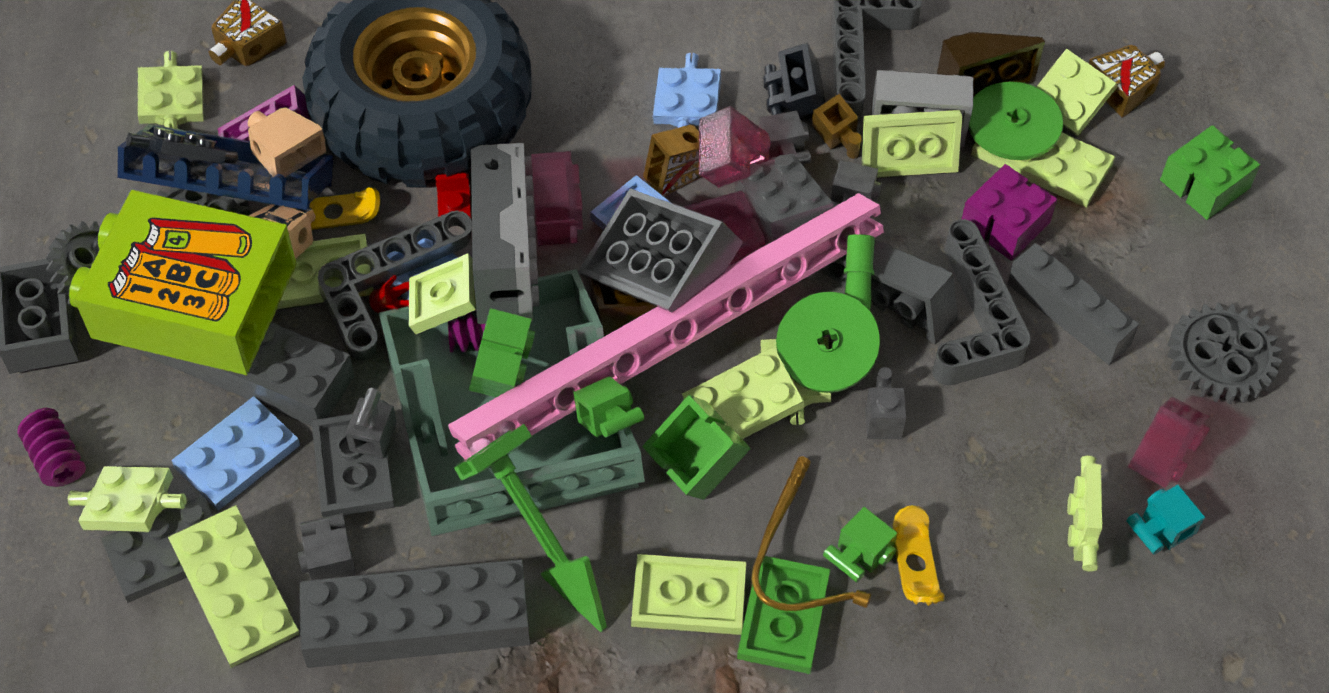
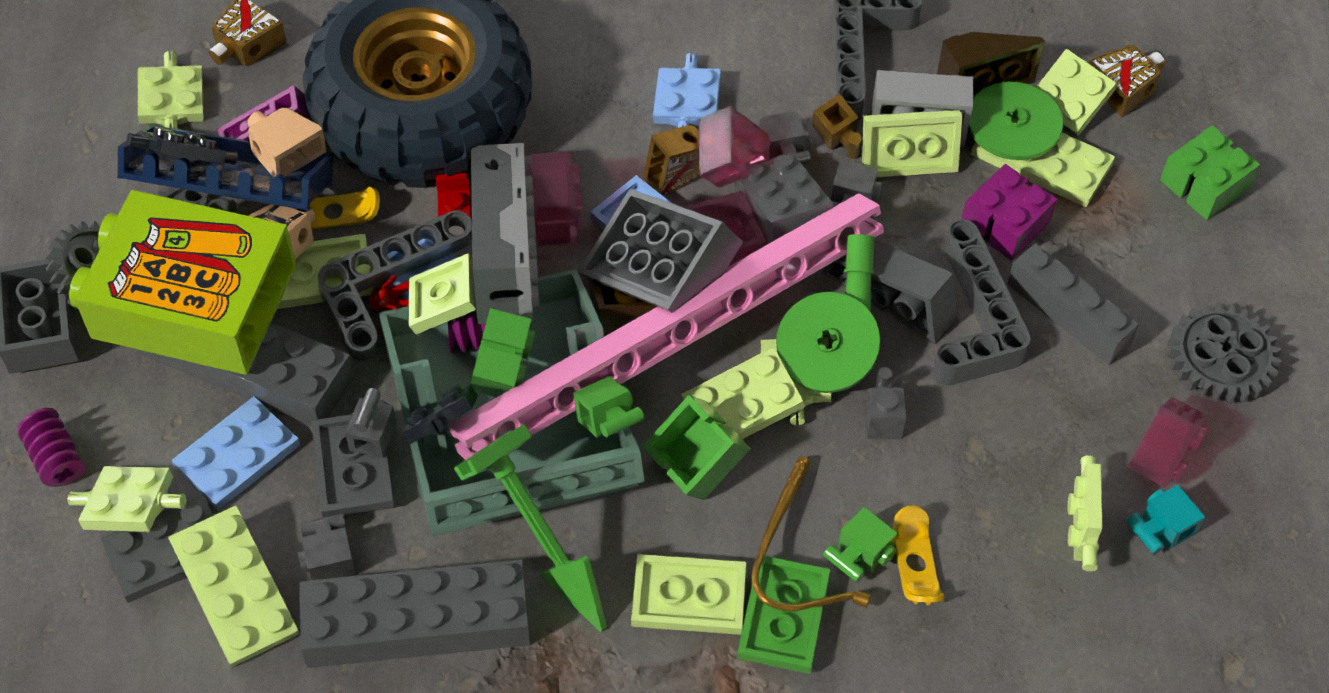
(434, 419): none -> black plate
(800, 80): black brick -> none

